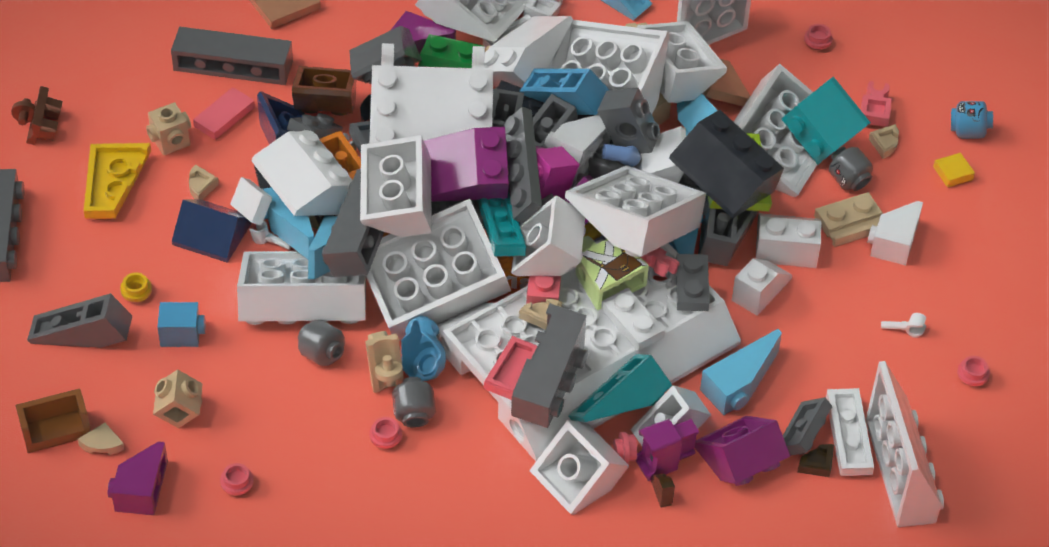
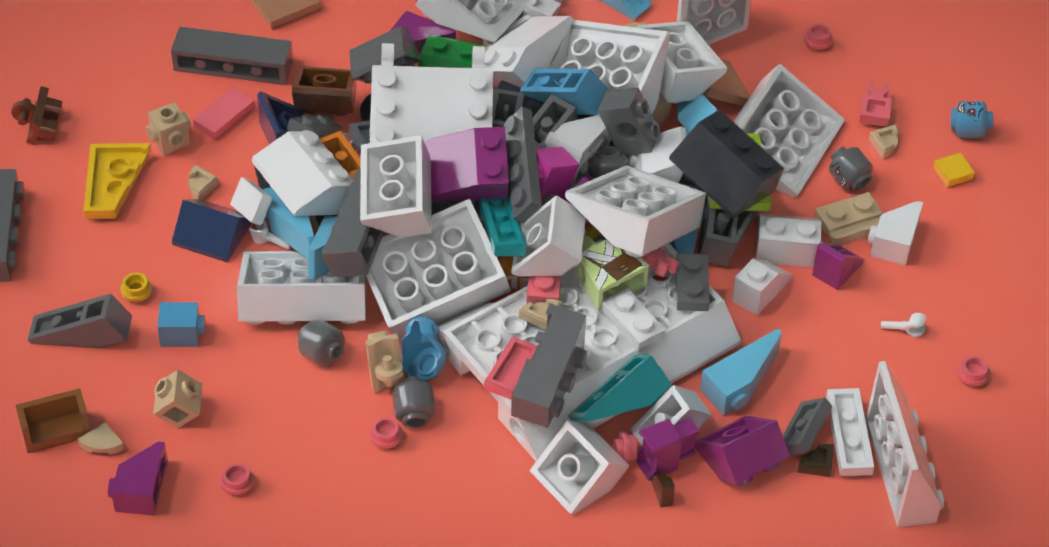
(626, 155): medium blue arm -> none
(825, 120): teal slope -> none
(835, 264): none -> magenta slope

